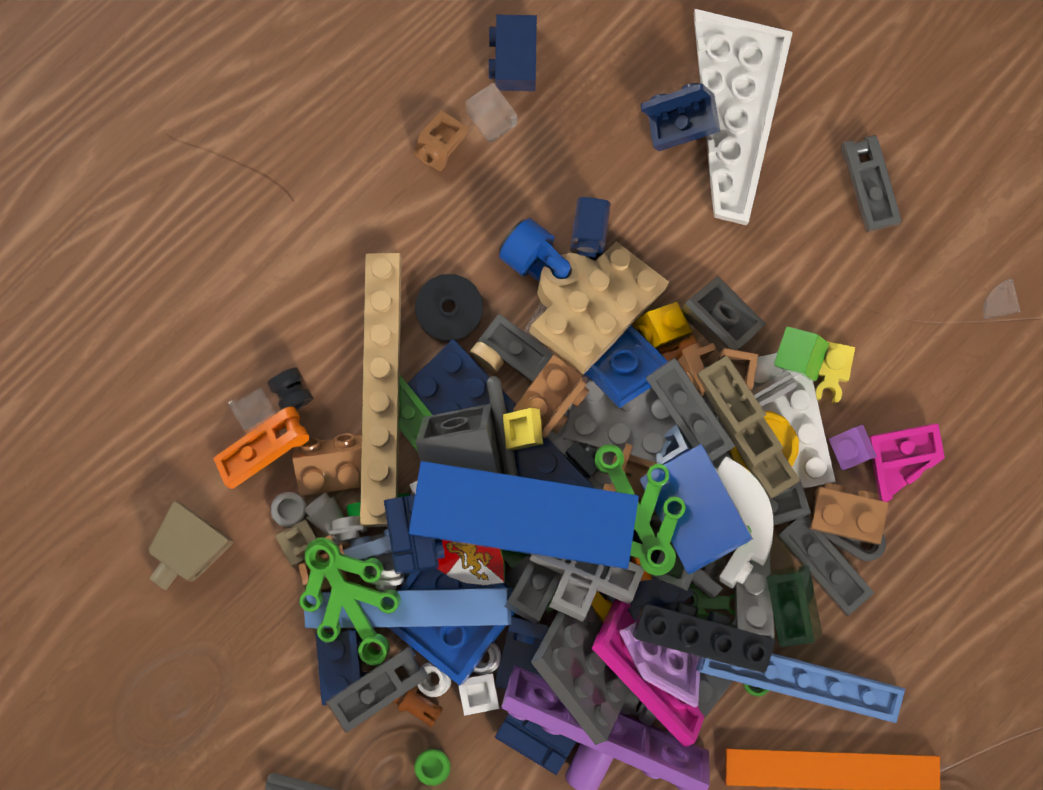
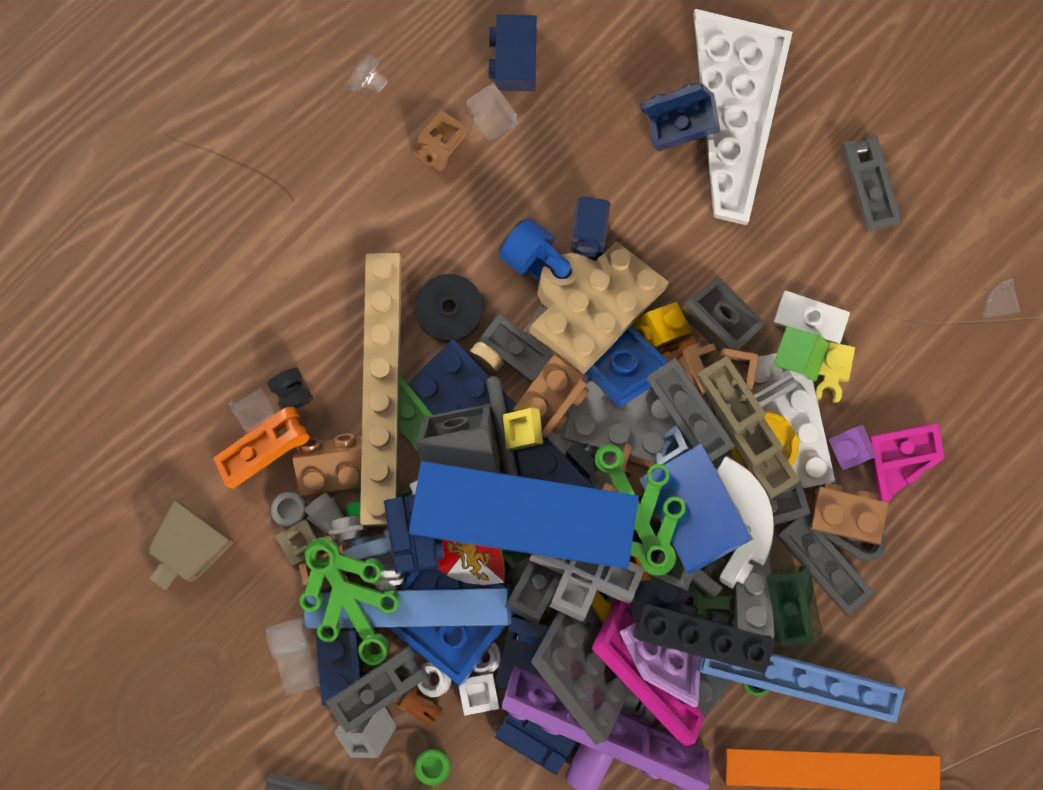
(294, 655): none -> clear plate
(365, 76): none -> clear tile
(369, 737): none -> light grey panel
(811, 316): none -> white plate

